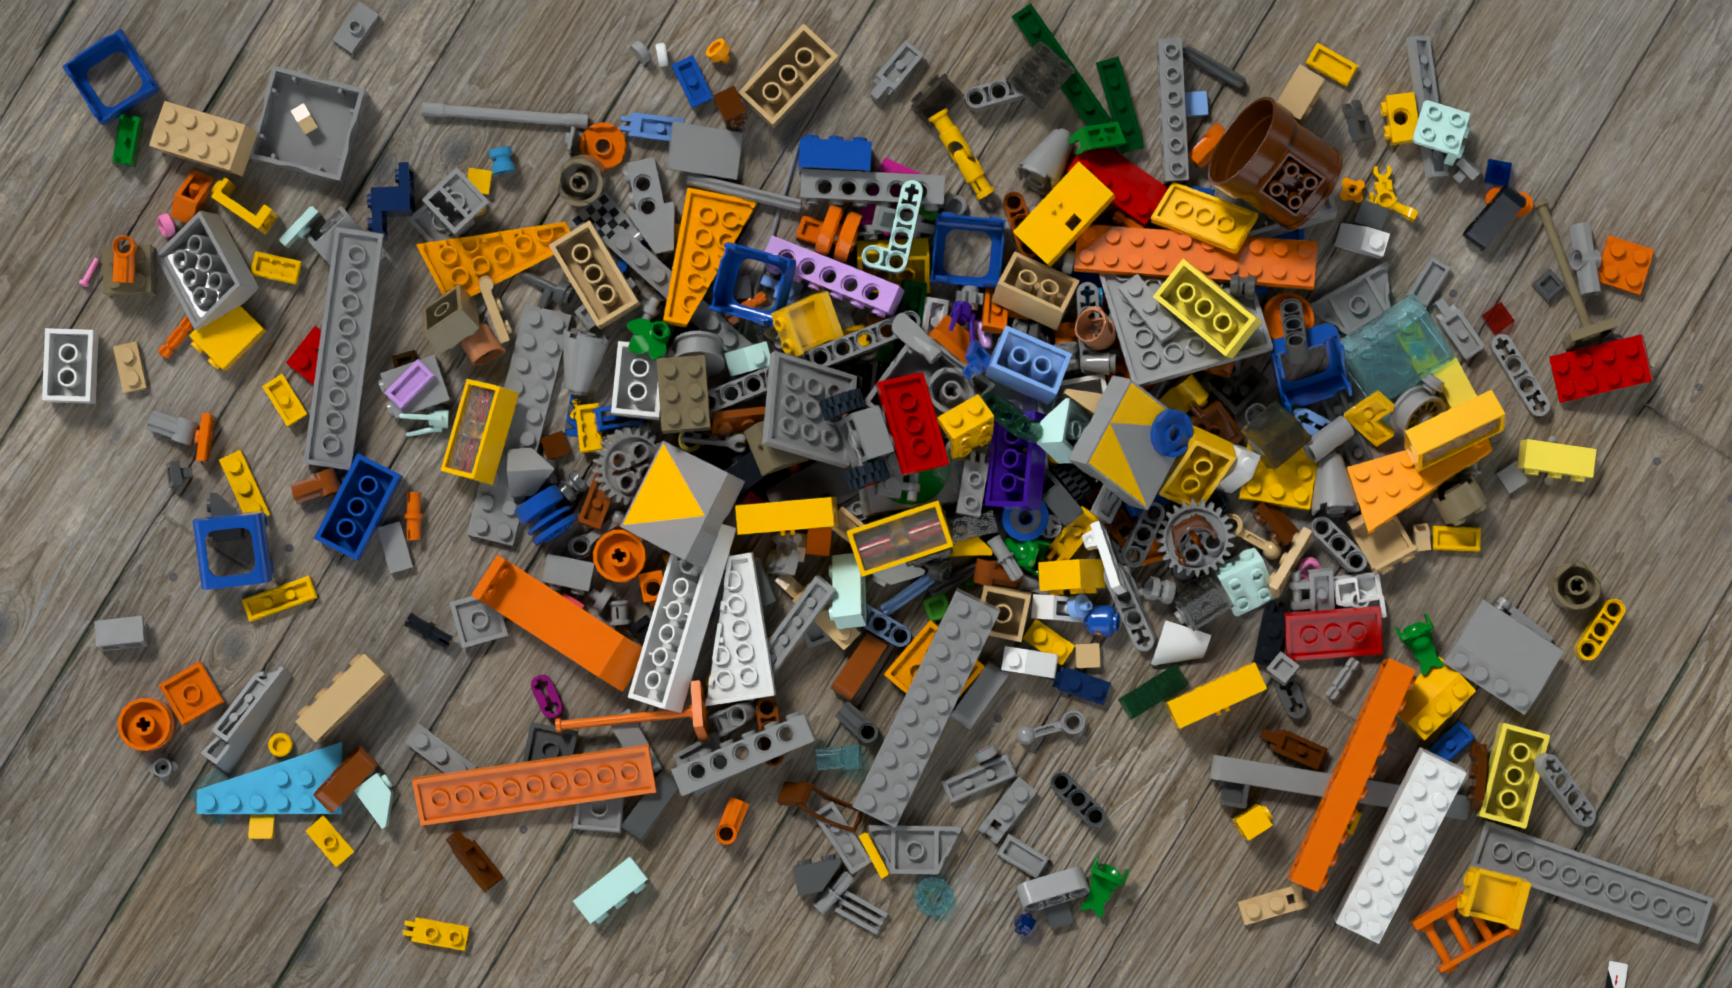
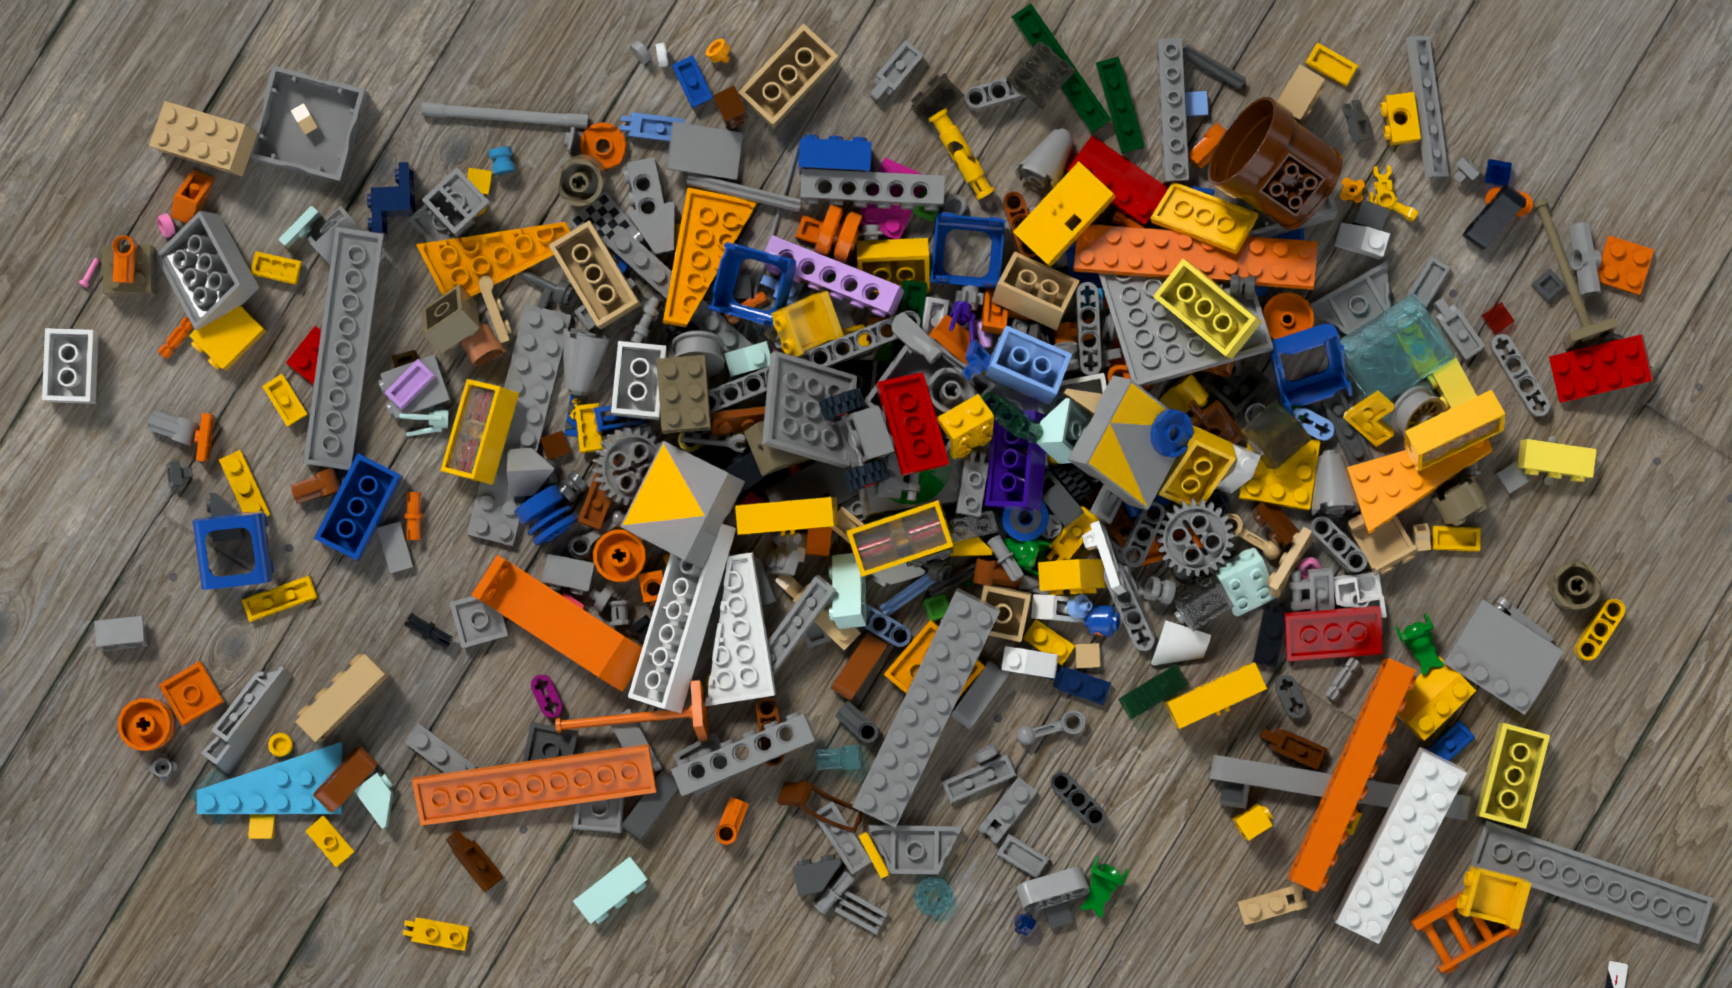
(82, 62): blue piece -> none
(128, 140): green hinge -> none
(130, 367): tan plate -> none
(262, 221): yellow panel -> none
(355, 27): light grey plate -> none
(645, 338): green plate -> none
(730, 718): light grey piece -> none
(884, 220): light grey hinge -> none
(899, 226): light aqua beam -> none
(1068, 261): light grey tile -> none
(1097, 137): green hinge -> none
(1100, 363): light grey cone -> none
(1107, 329): nougat helmet -> none
(1149, 309): light grey plate -> none
(1185, 526): reddish brown helmet -> none
(1282, 668): light grey plate -> none
(1294, 331): dark grey beam -> none
(1328, 438): light grey pin -> none
(1432, 383): light grey plate -> none
(1442, 130): light aqua bracket -> none
(1477, 773): reddish brown hinge -> none
(1567, 787): light grey beam -> none

